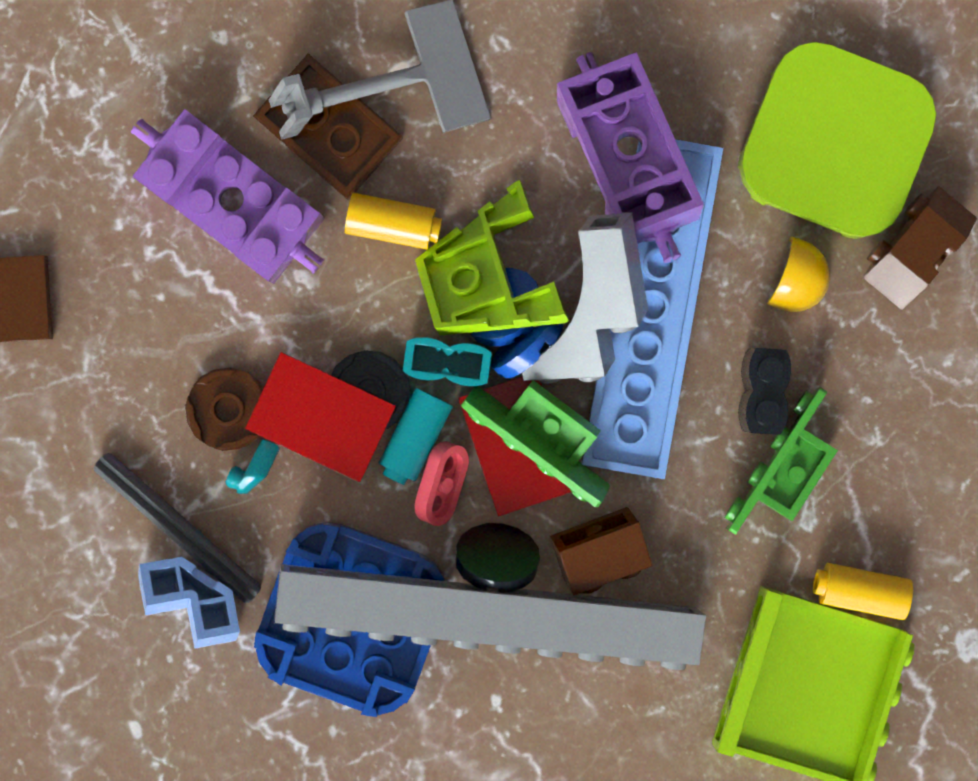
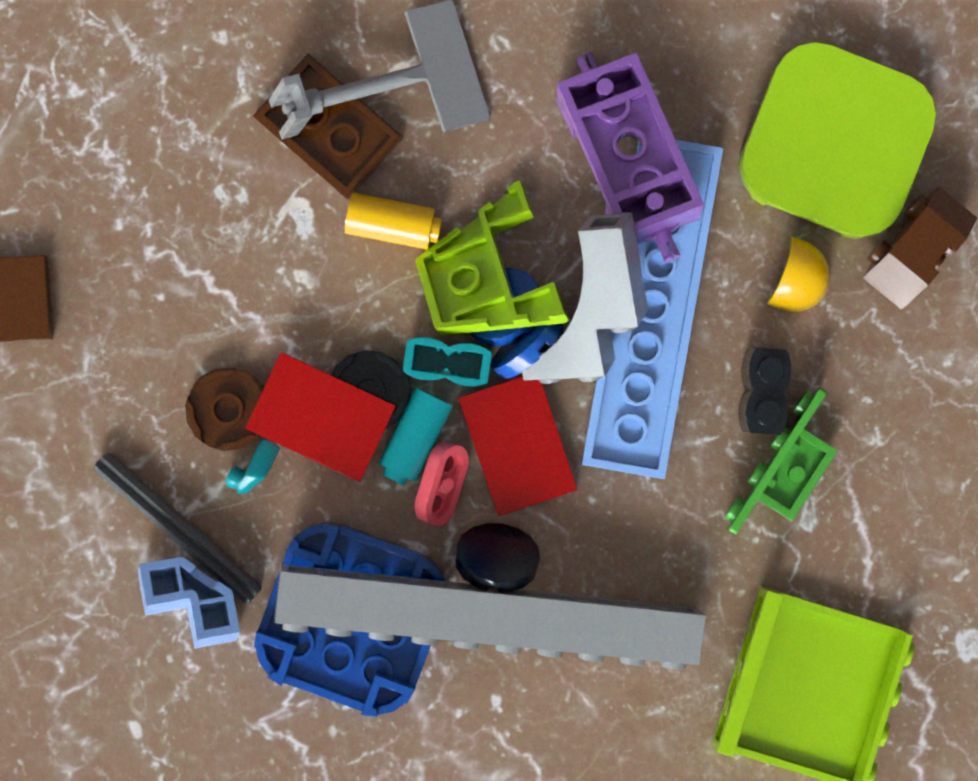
(192, 170): medium lavender brick -> none
(546, 434): bright green bracket -> none
(601, 551): reddish brown brick -> none
(864, 591): yellow brick -> none

